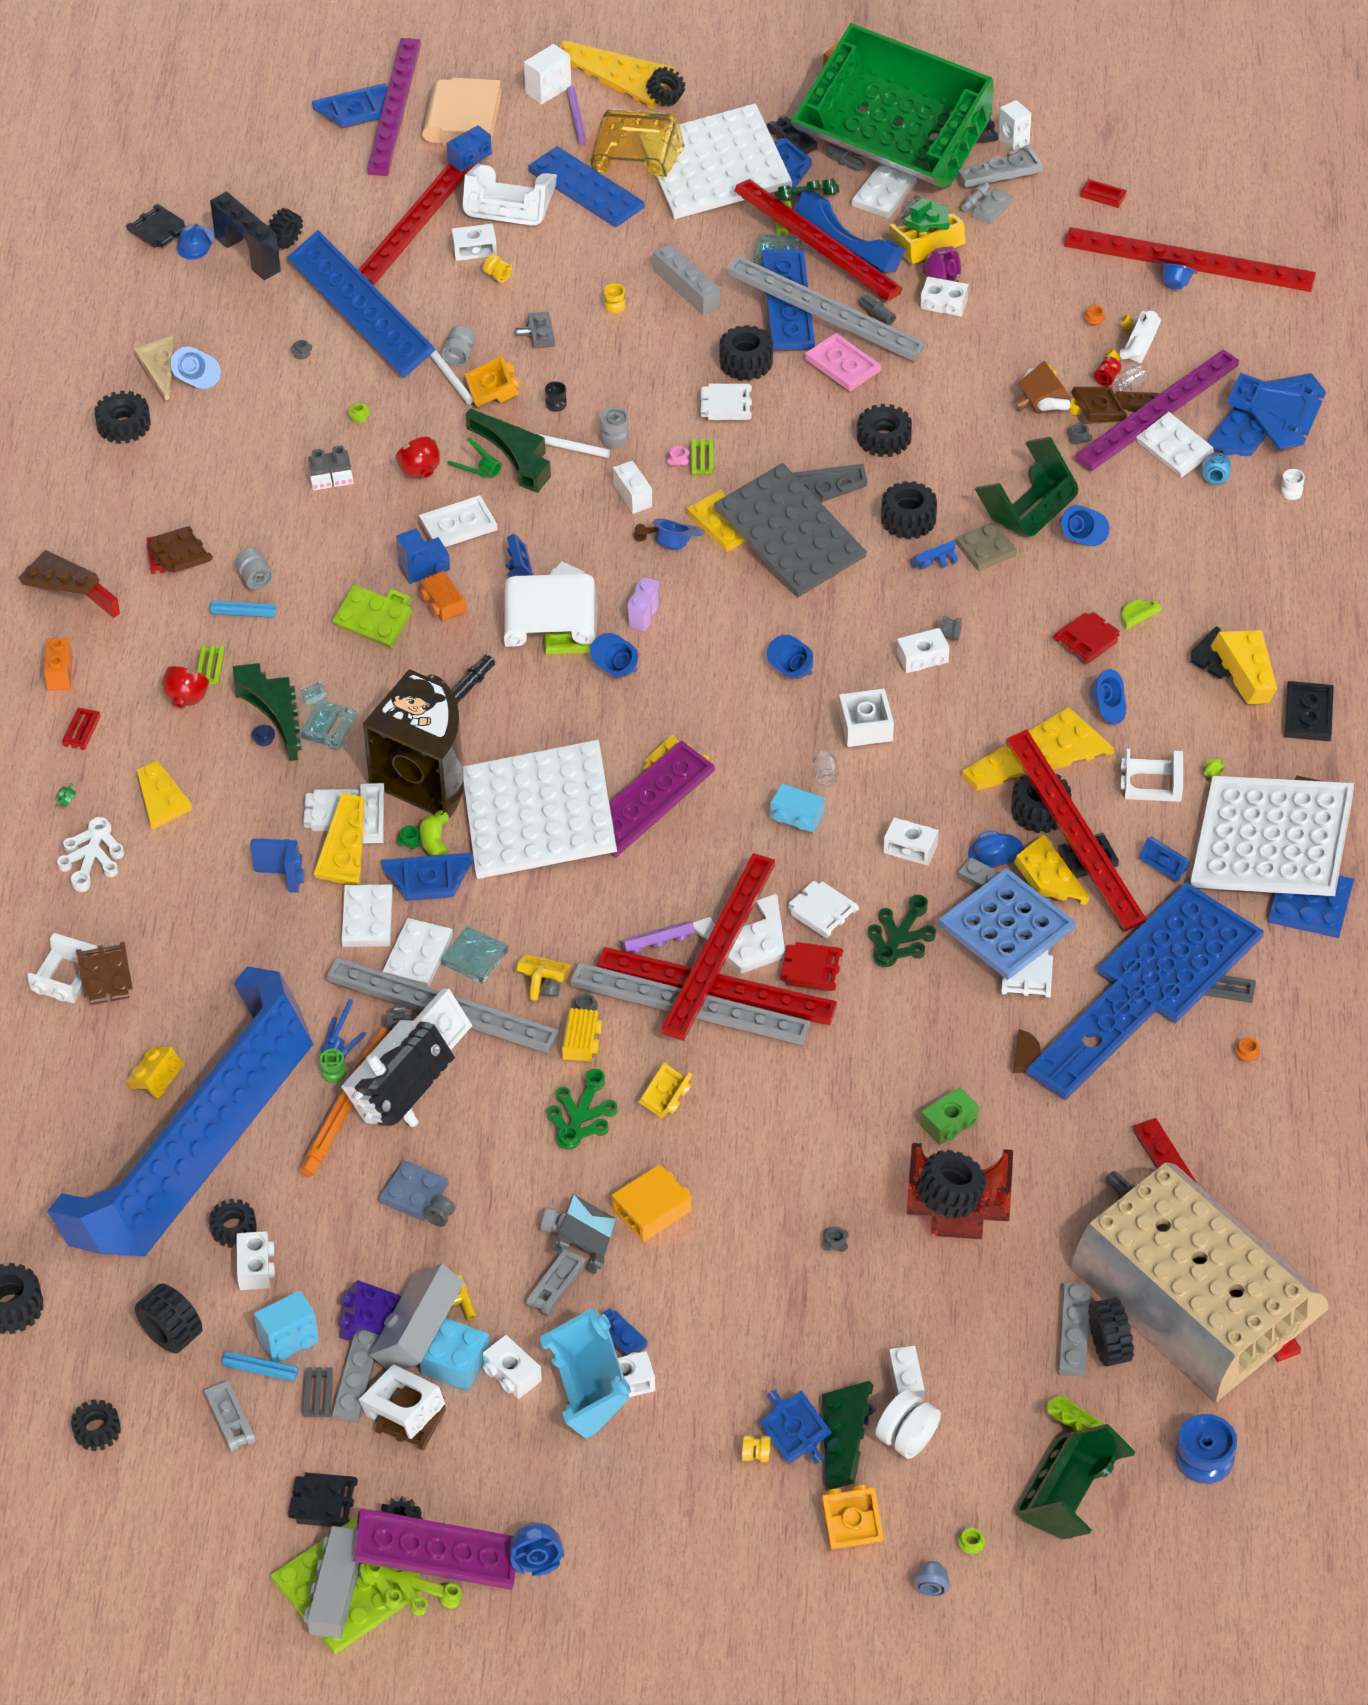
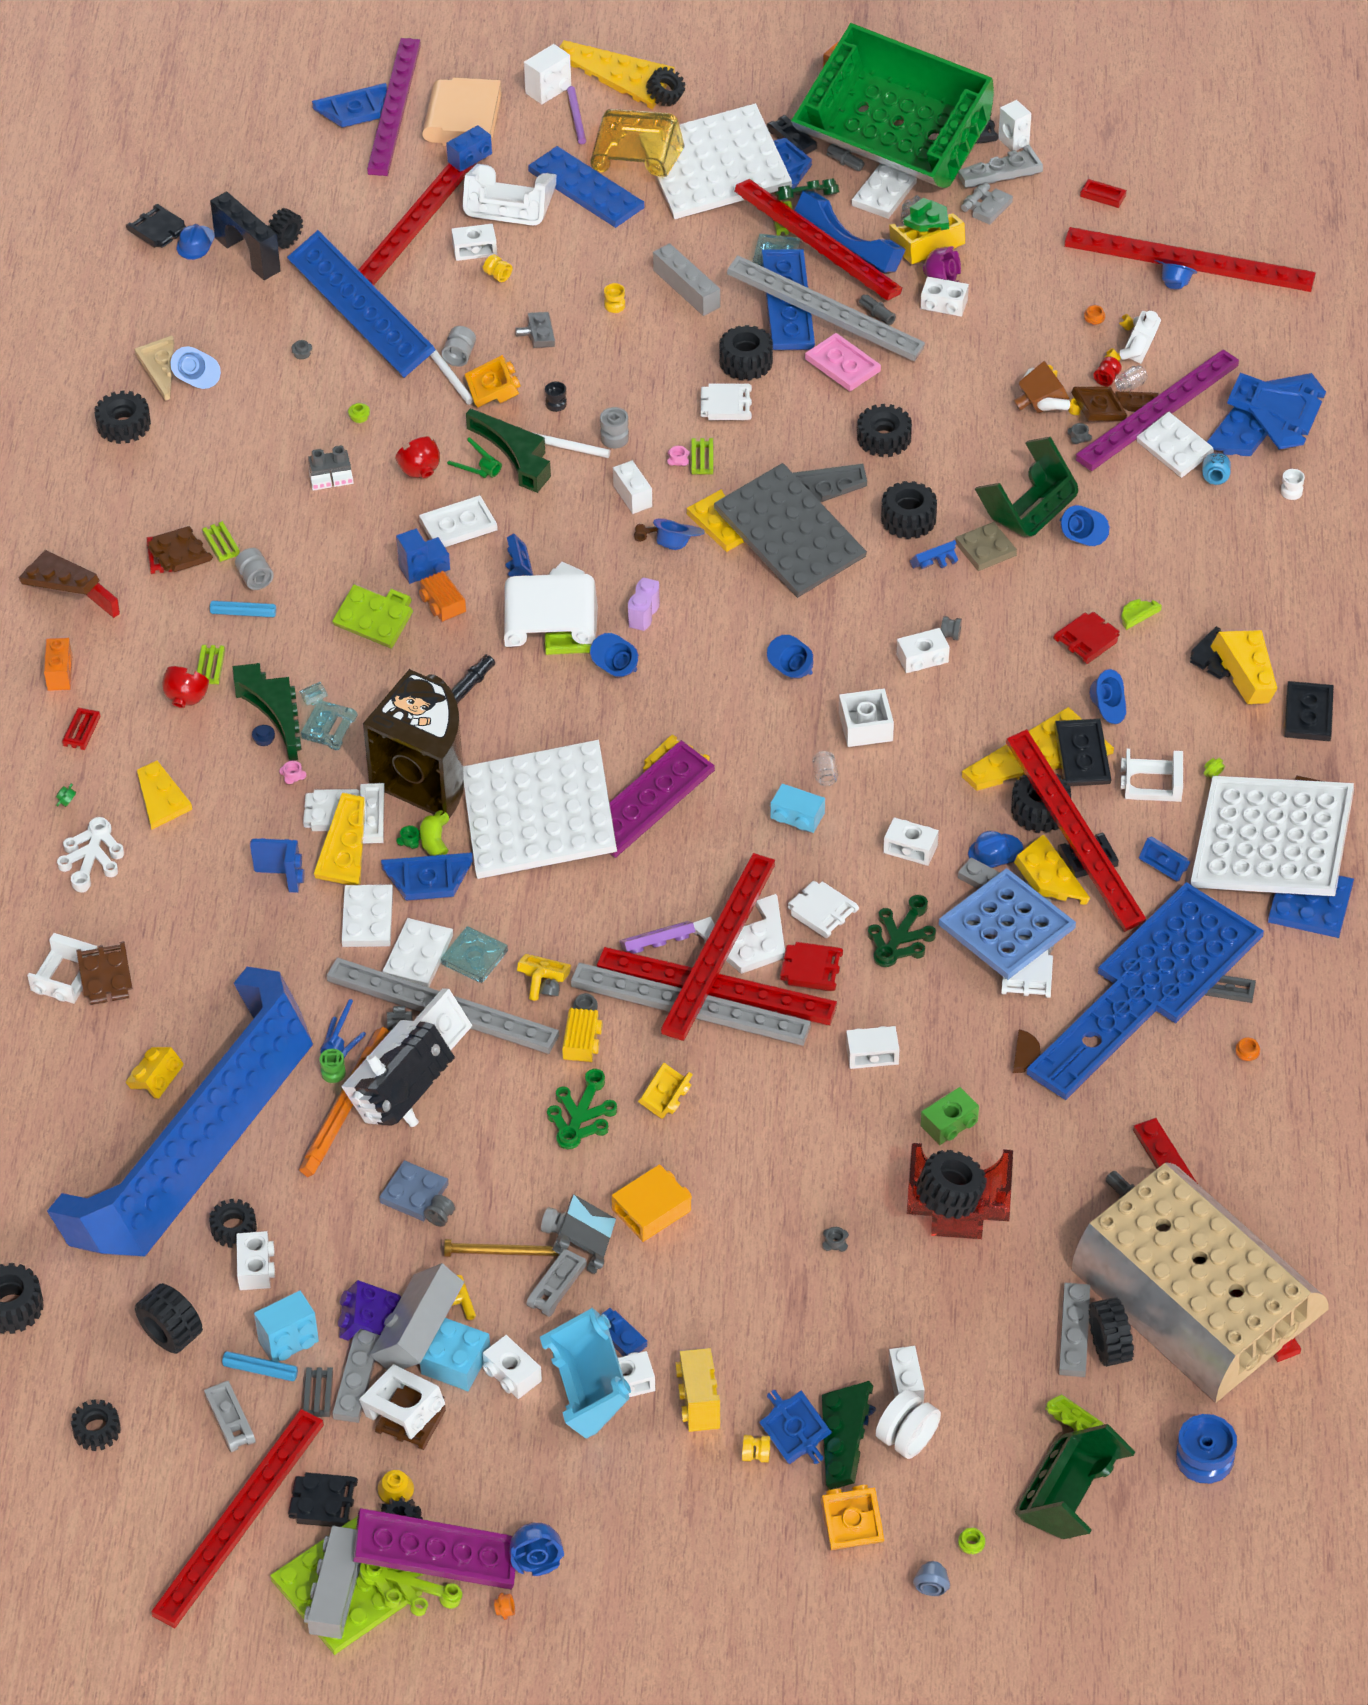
(215, 530): none -> lime tile
(237, 1519): none -> red plate
(292, 772): none -> bright pink plate
(394, 1485): none -> yellow cone
(497, 1249): none -> pearl gold bar
(504, 1605): none -> orange plate
(698, 1390): none -> yellow wedge
(872, 1047): none -> white brick
(1082, 752): none -> black tile

